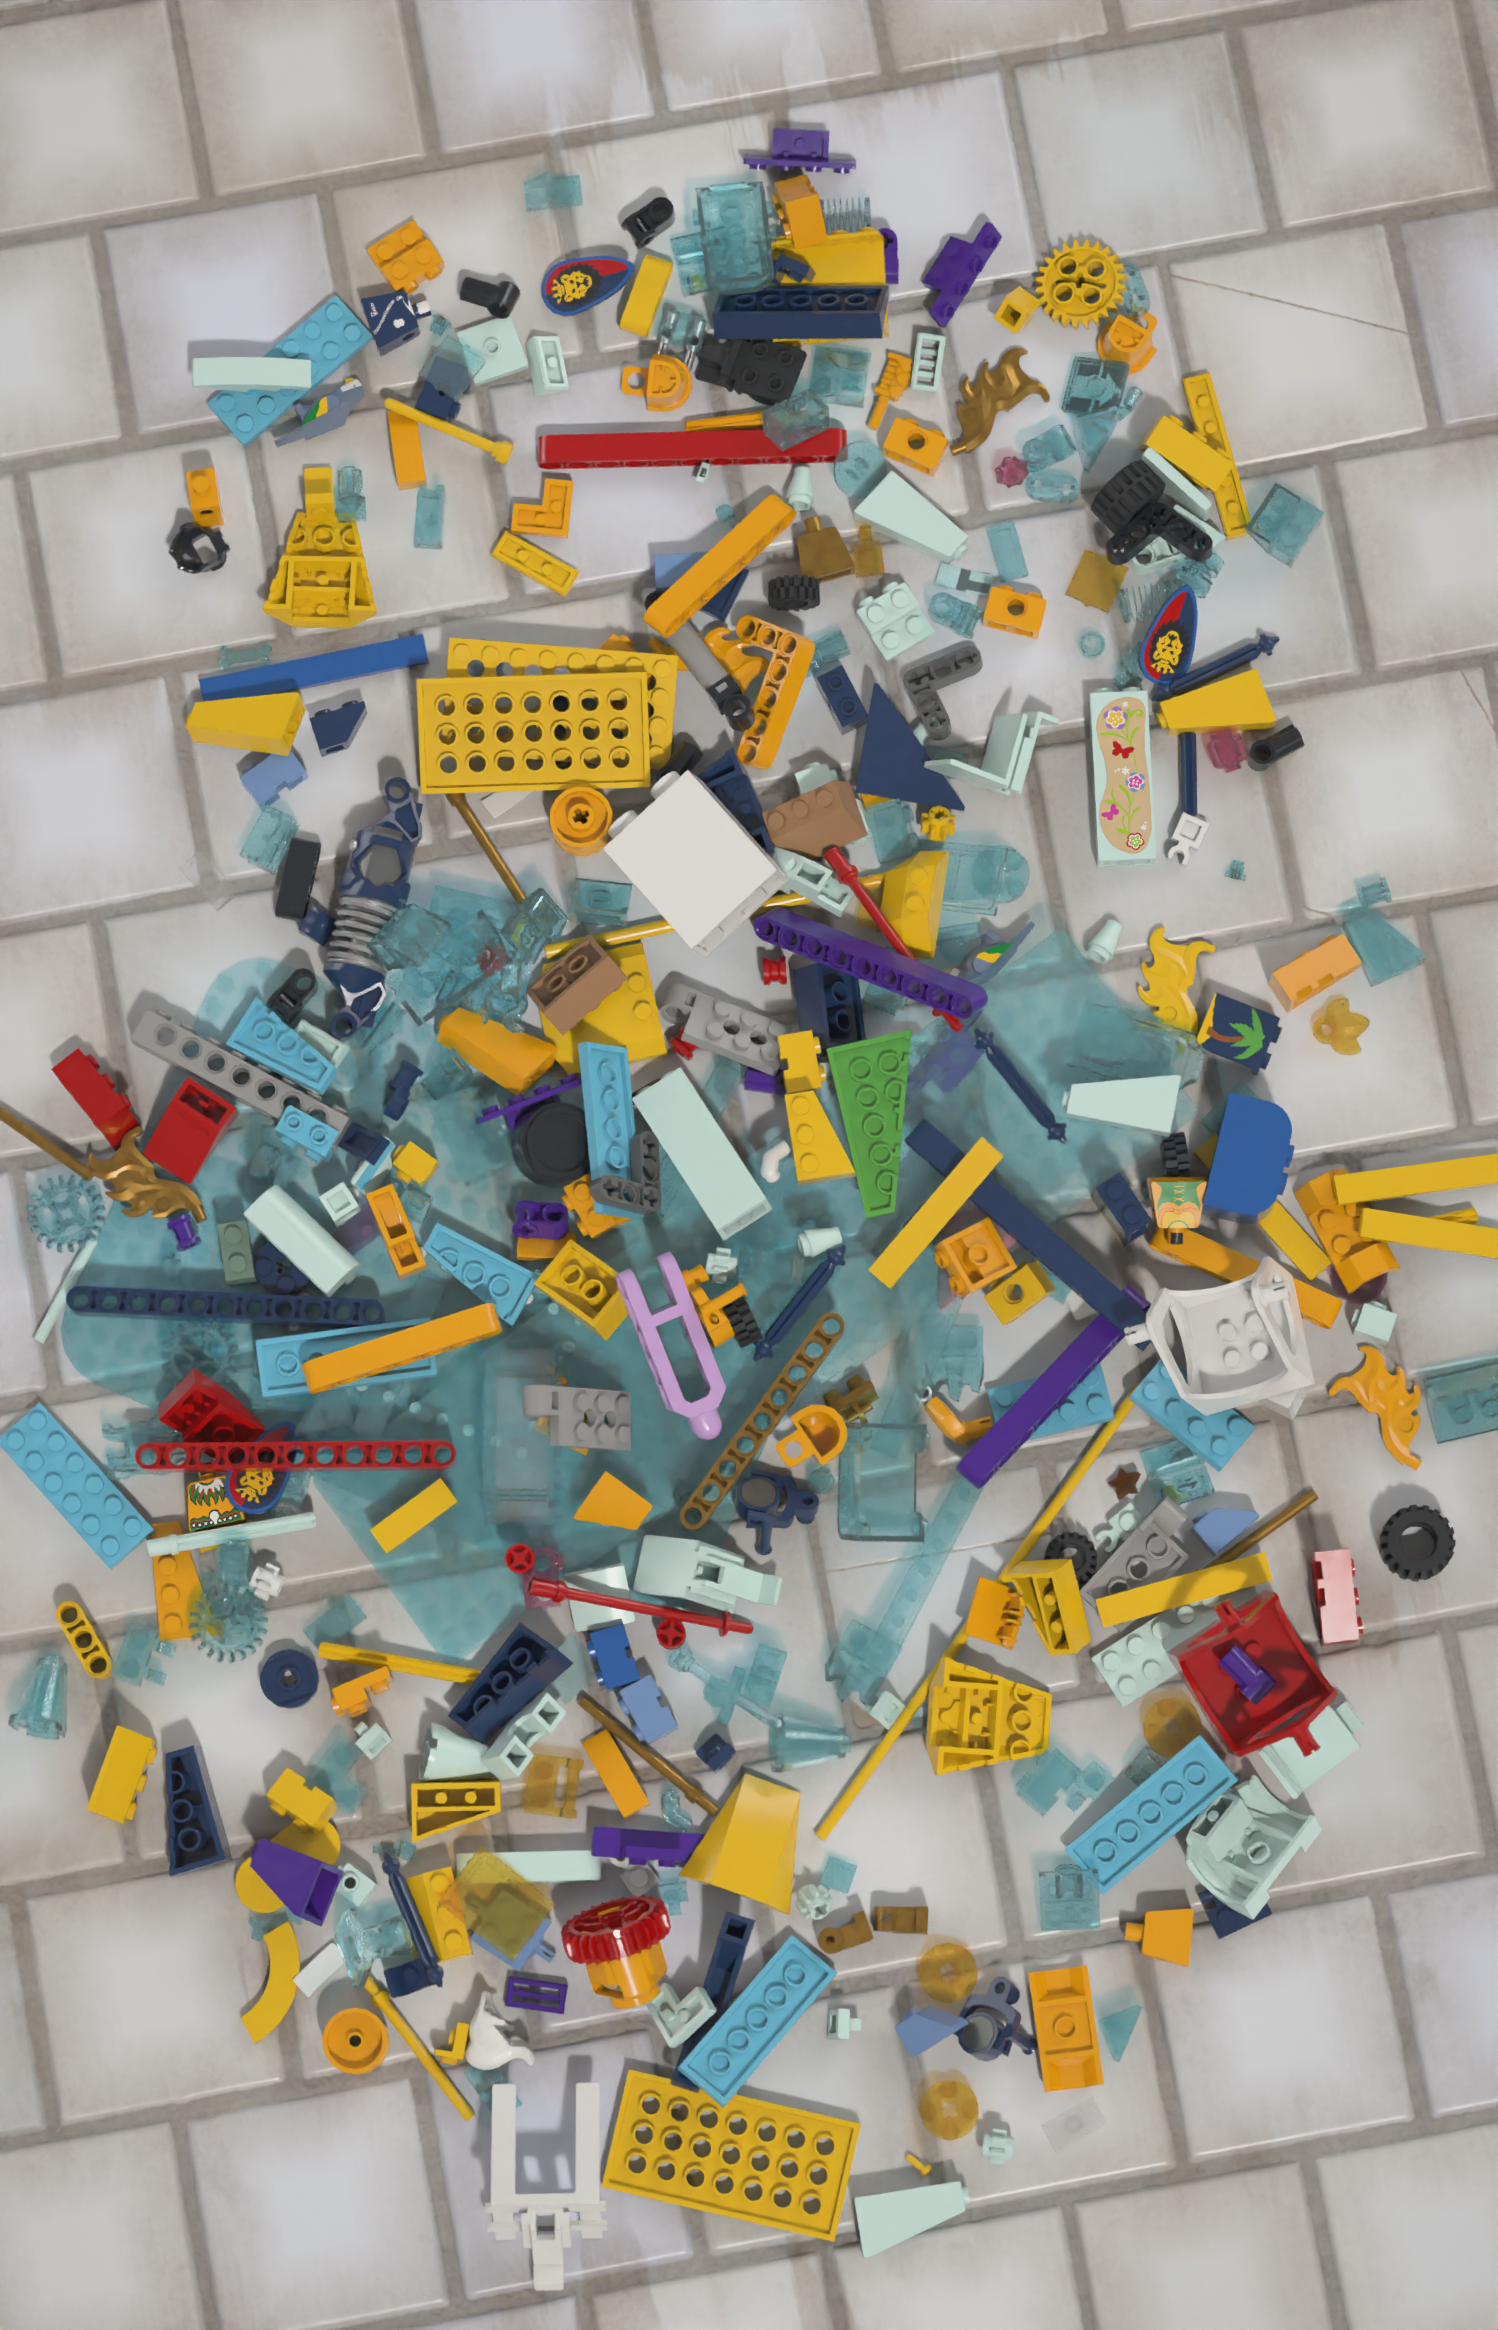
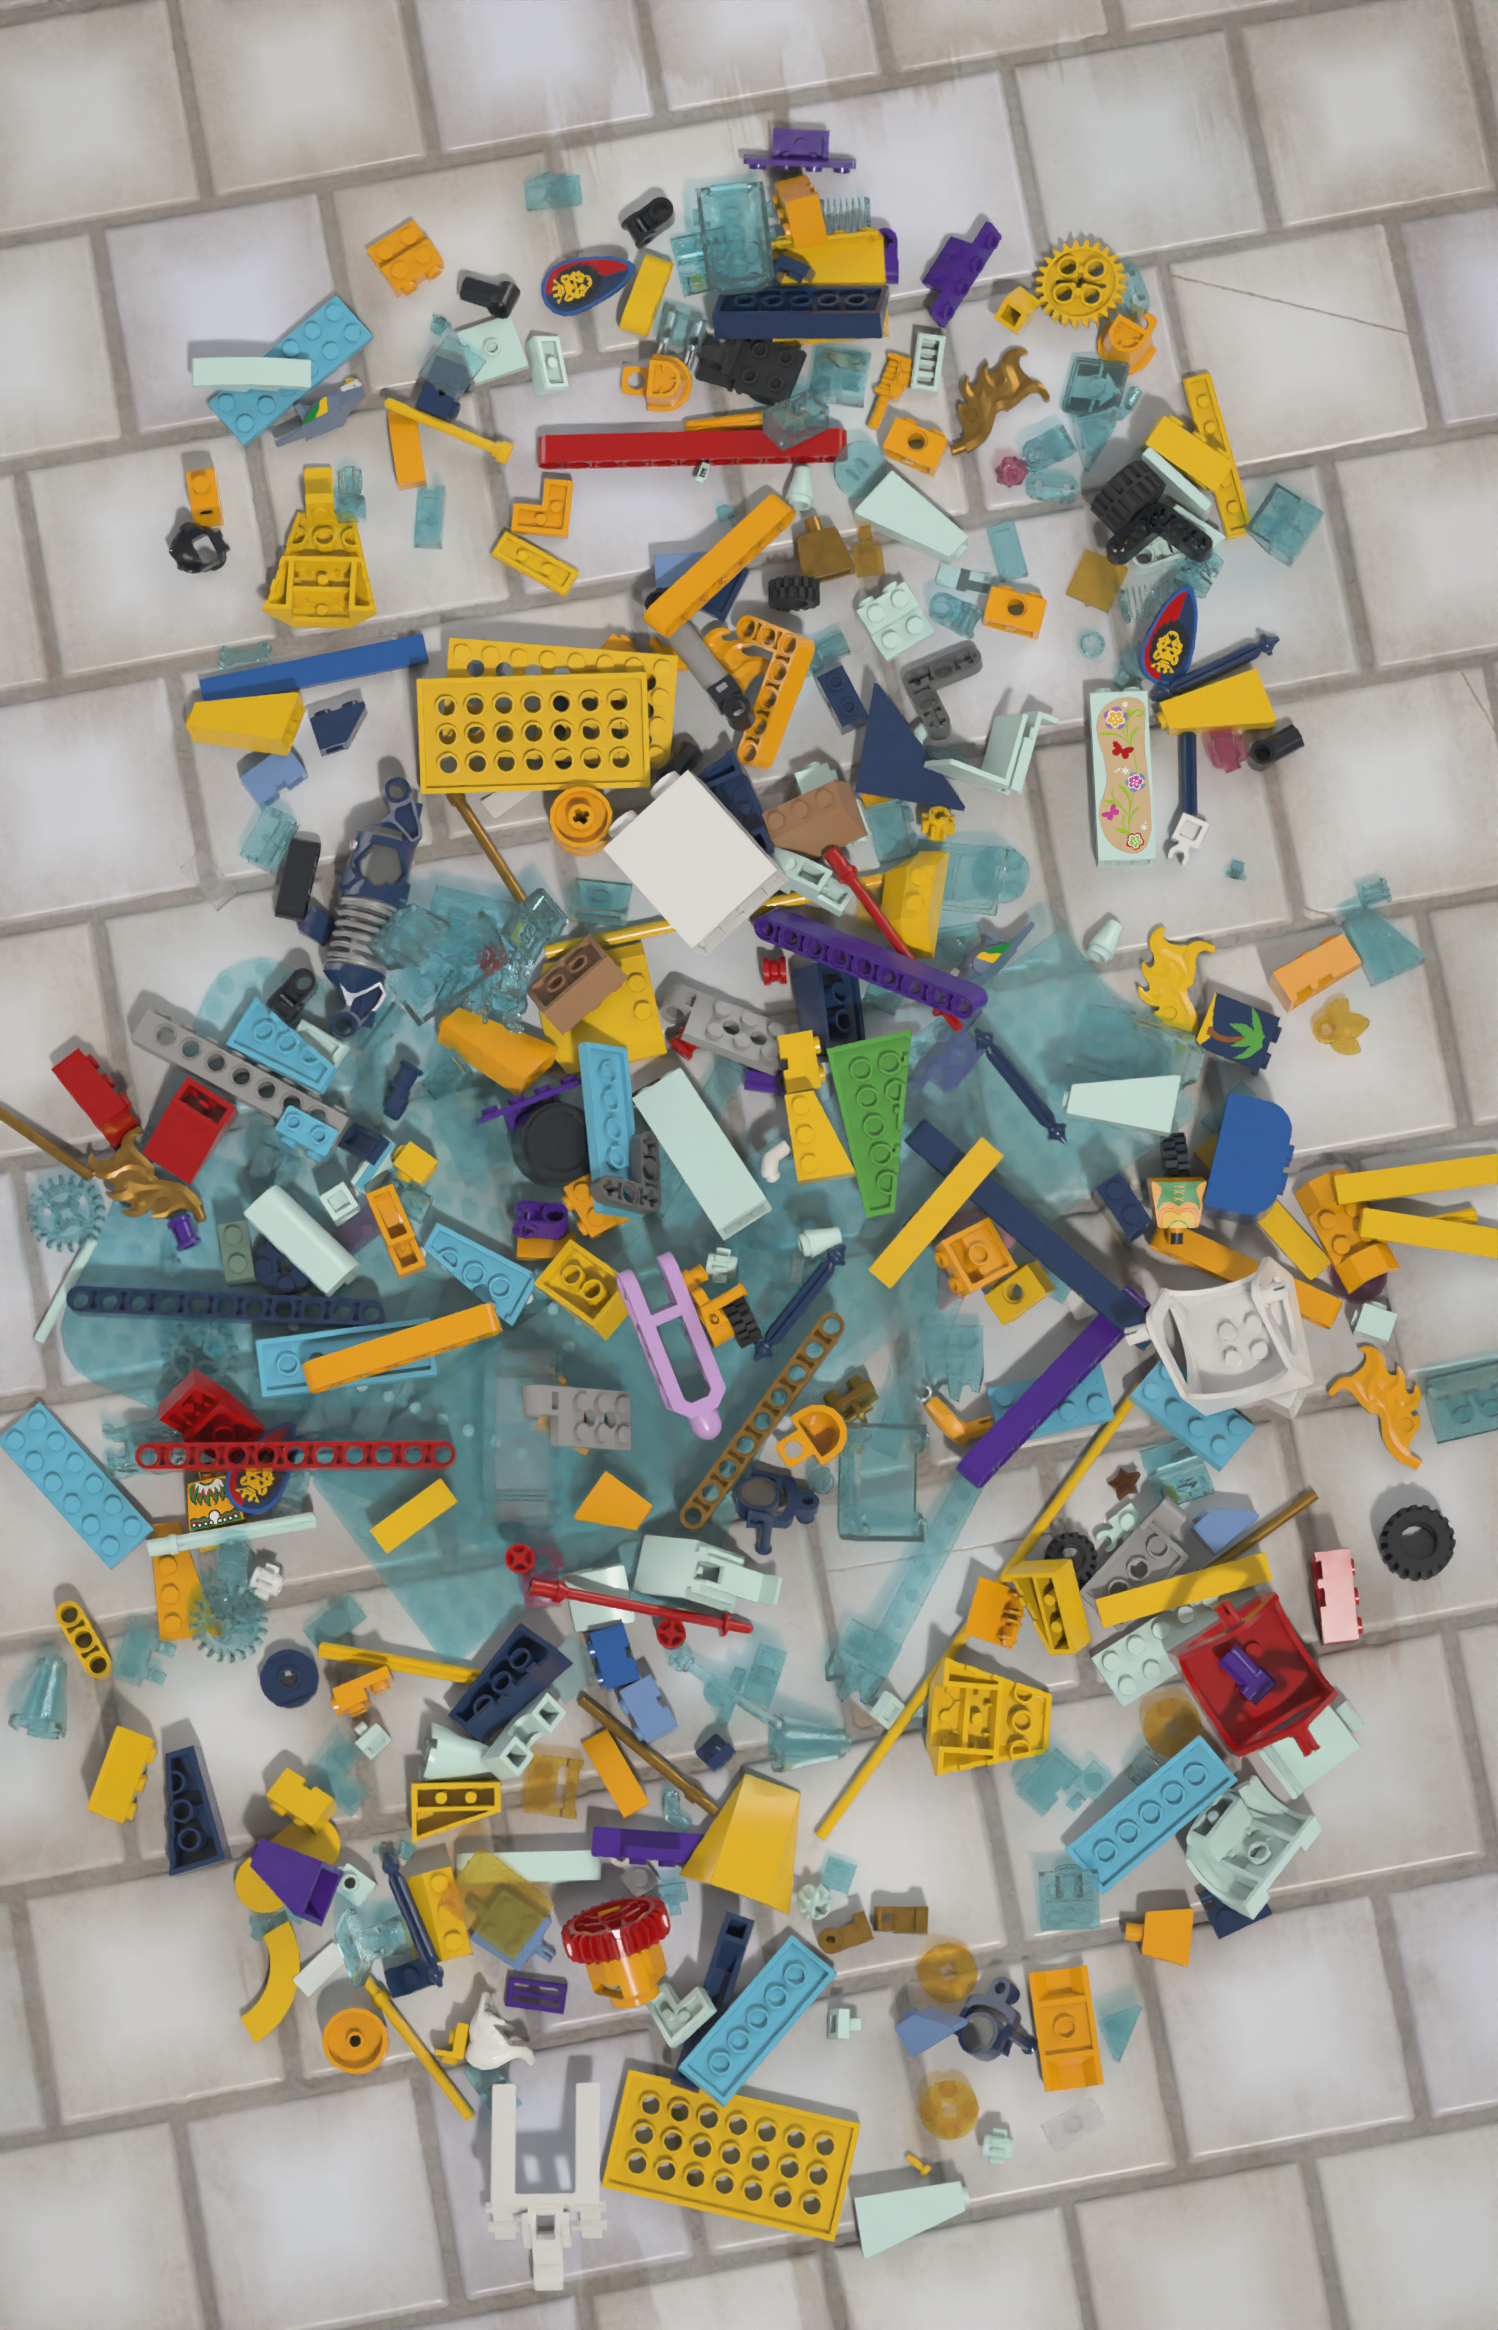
(393, 319): dark blue torso -> none

